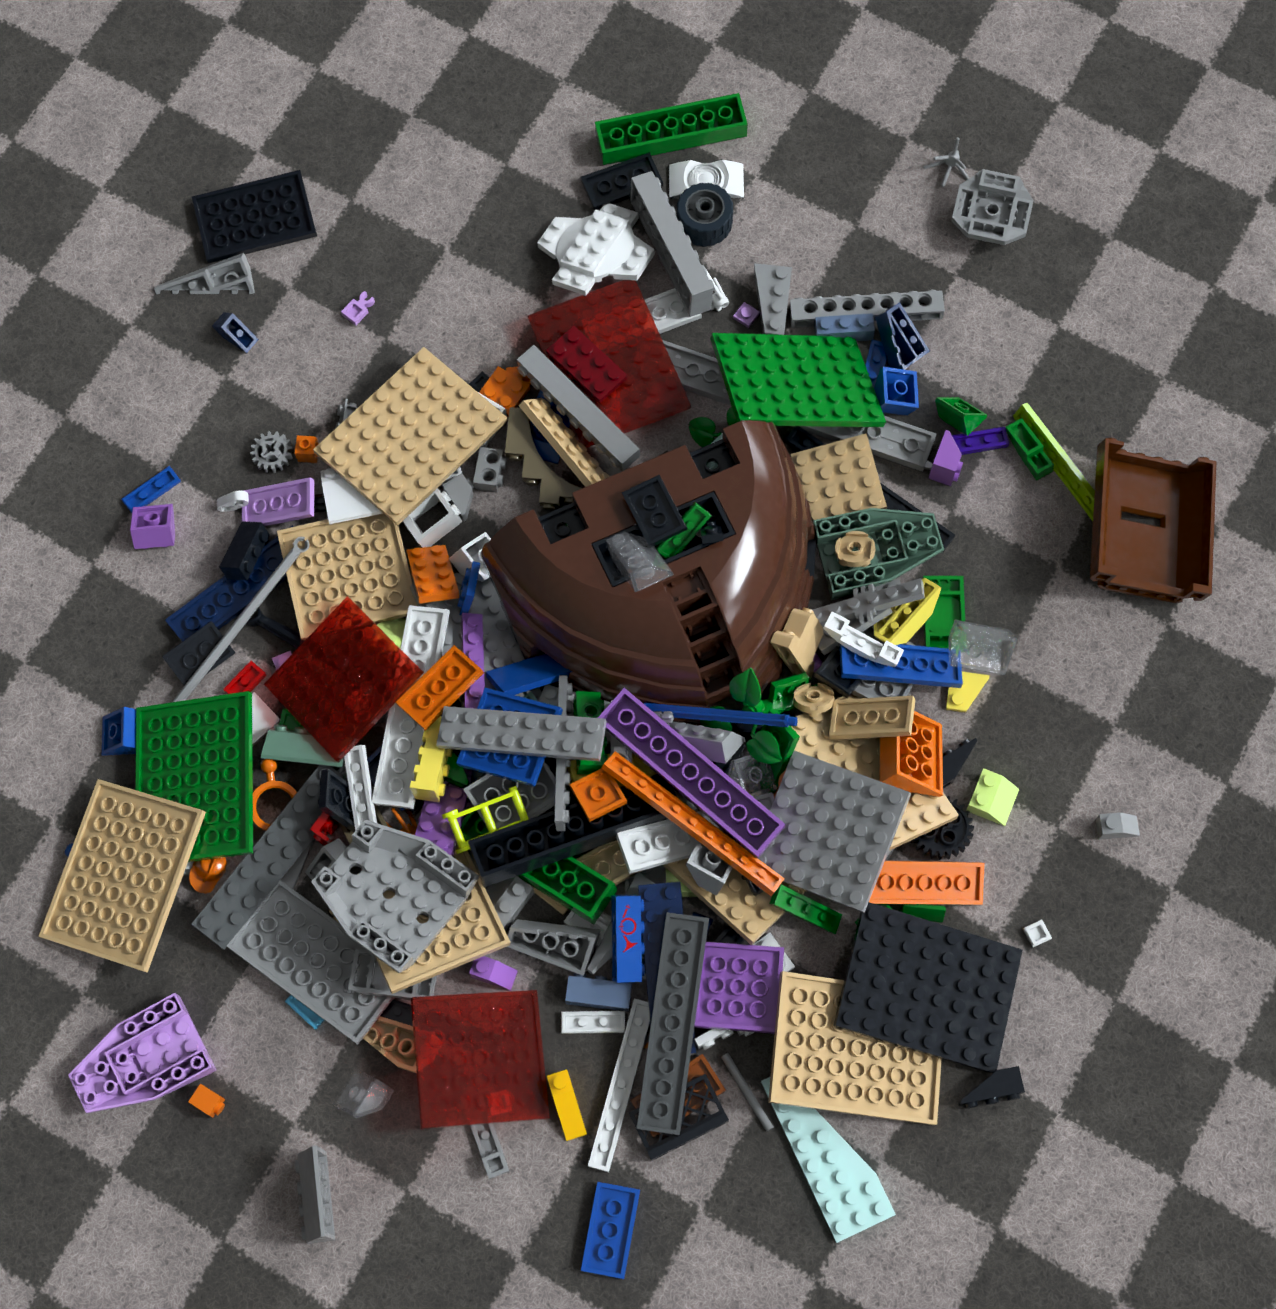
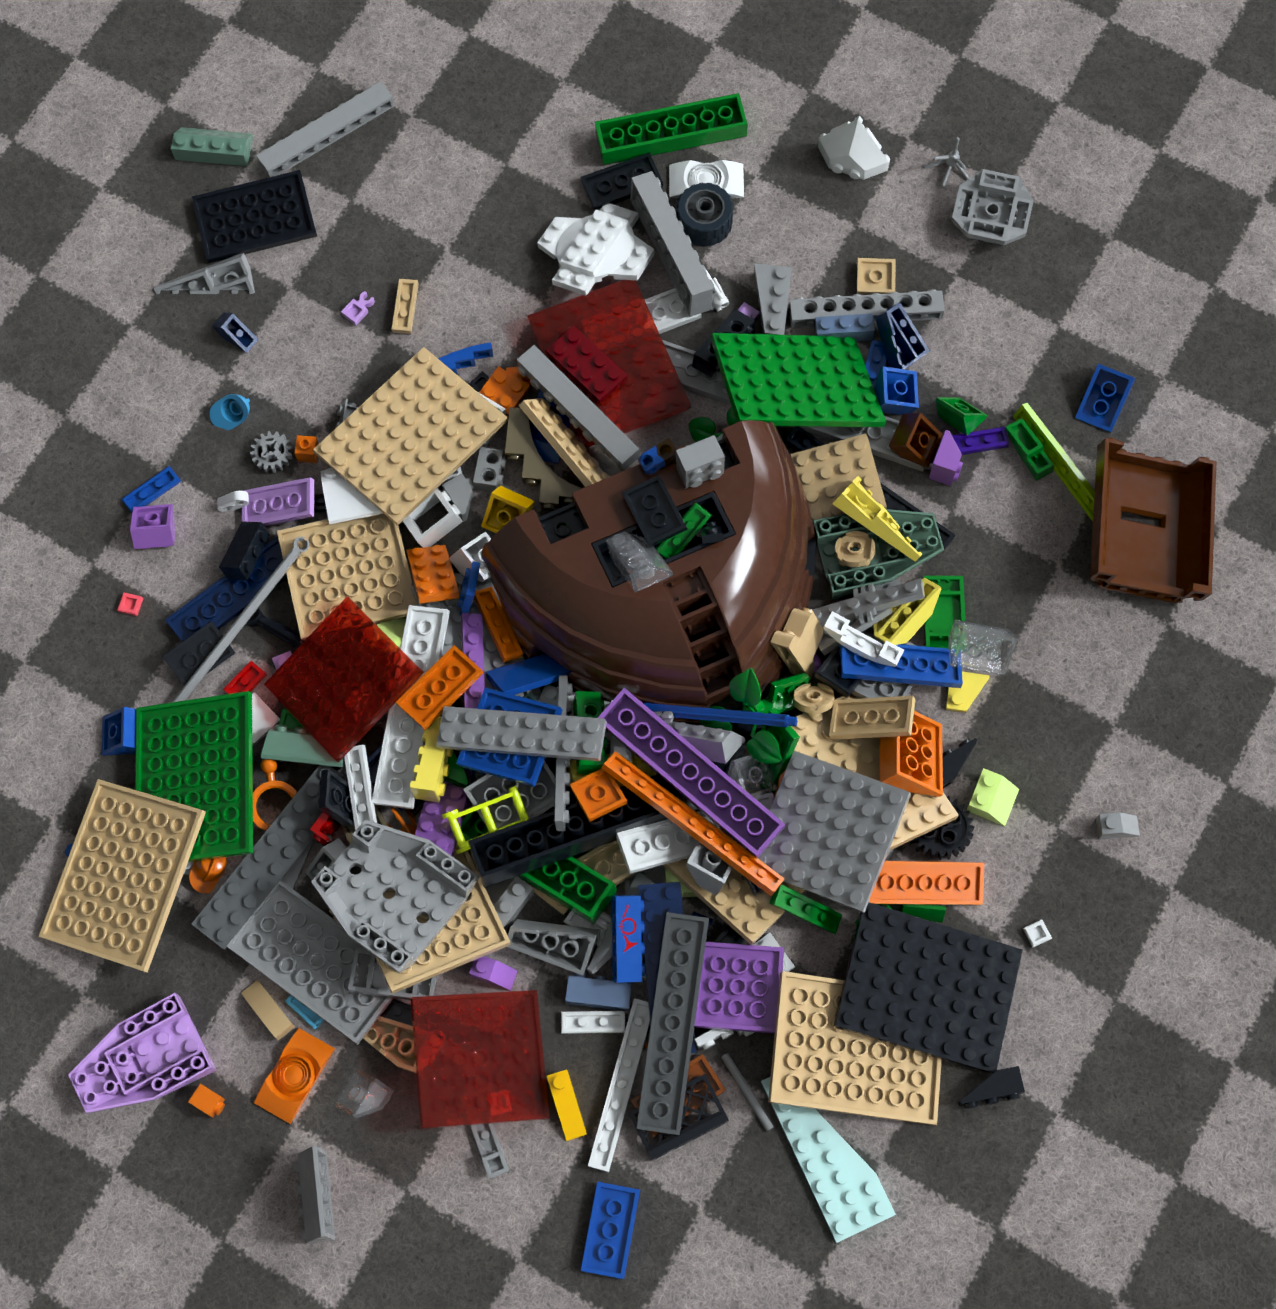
(130, 604): none -> coral tile
(212, 146): none -> sand green slope
(230, 411): none -> dark azure piece
(267, 1010): none -> tan slope
(294, 1075): none -> orange slope
(325, 130): none -> light grey brick
(405, 306): none -> tan plate
(466, 357): none -> blue slope
(497, 624): none -> orange plate
(503, 507): none -> yellow slope
(658, 457): none -> leg
(700, 462): none -> light grey brick
(704, 358): none -> black brick
(853, 151): none -> white wedge
(864, 509): none -> light yellow wedge
(875, 276): none -> tan plate
(915, 439): none -> reddish brown slope
(1105, 397): none -> blue slope

